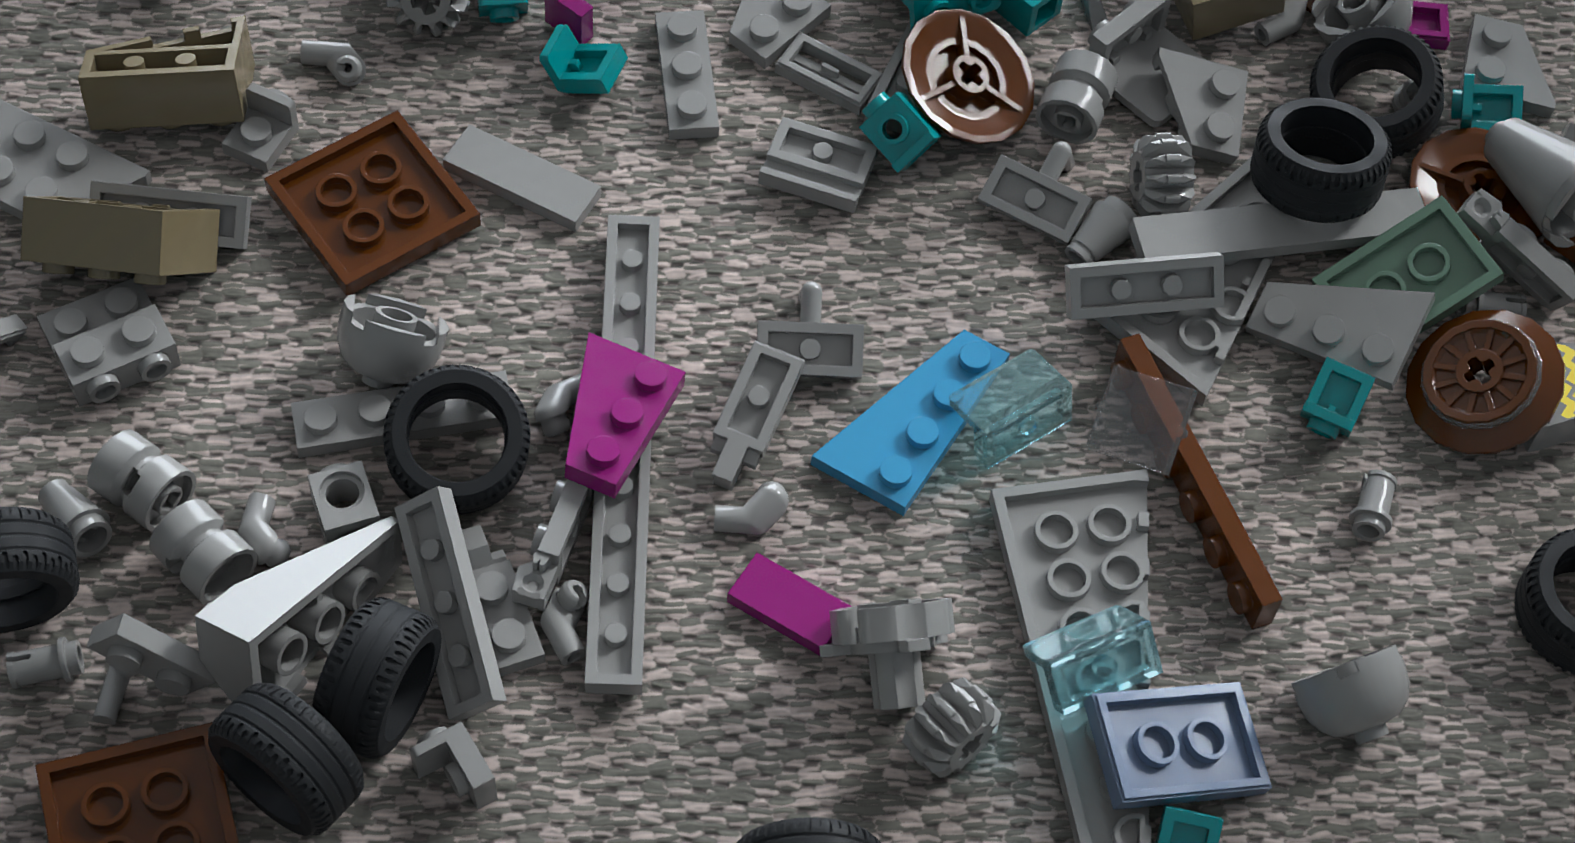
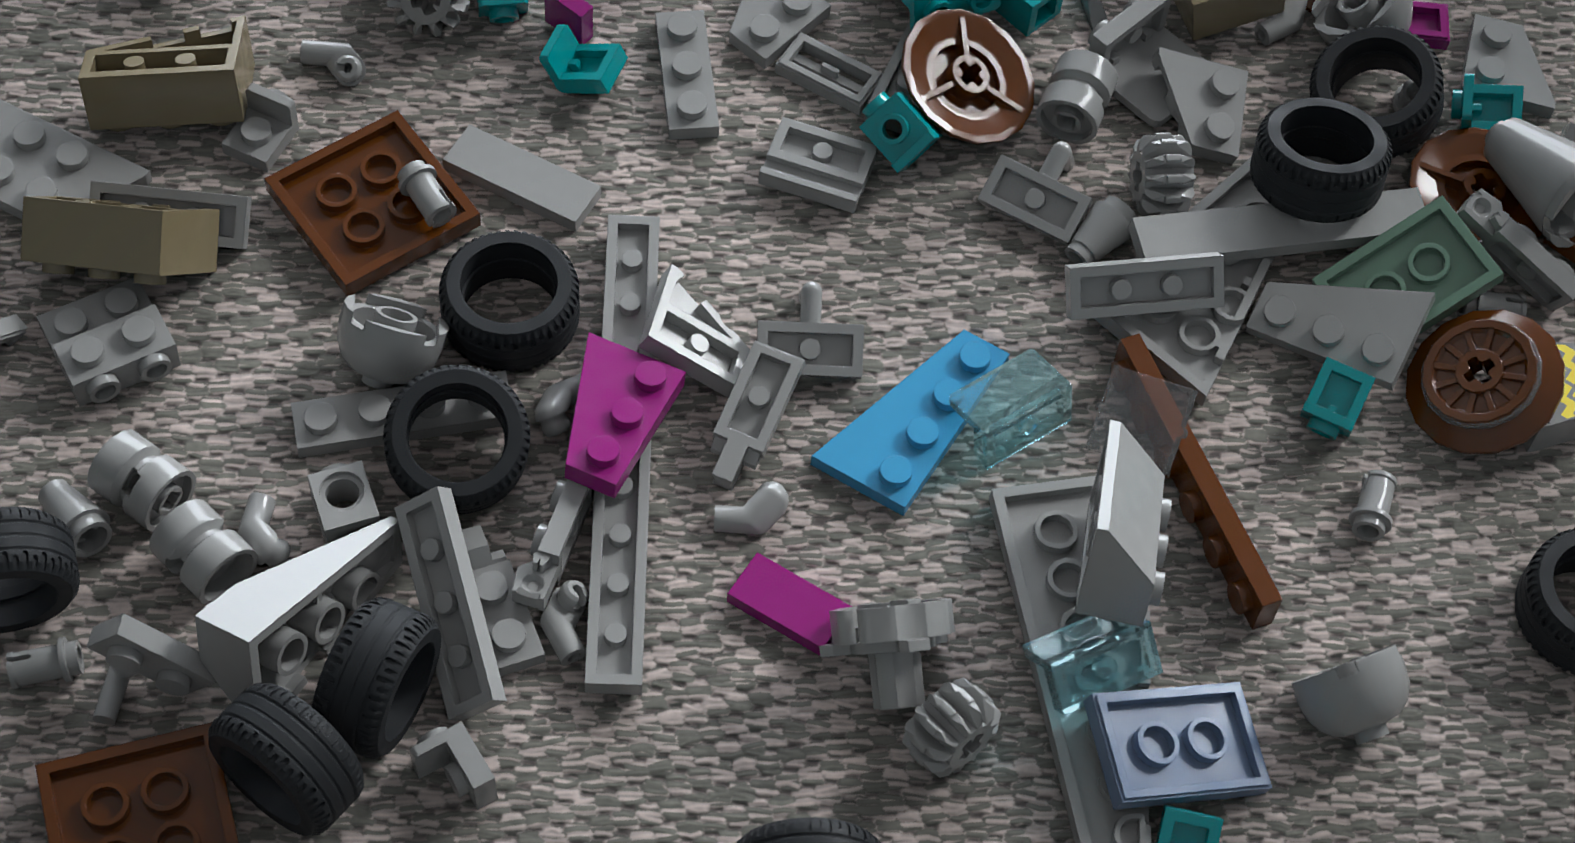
(420, 183): none -> light grey pin
(510, 344): none -> black tyre
(692, 336): none -> light grey wing
(1123, 533): none -> light grey slope

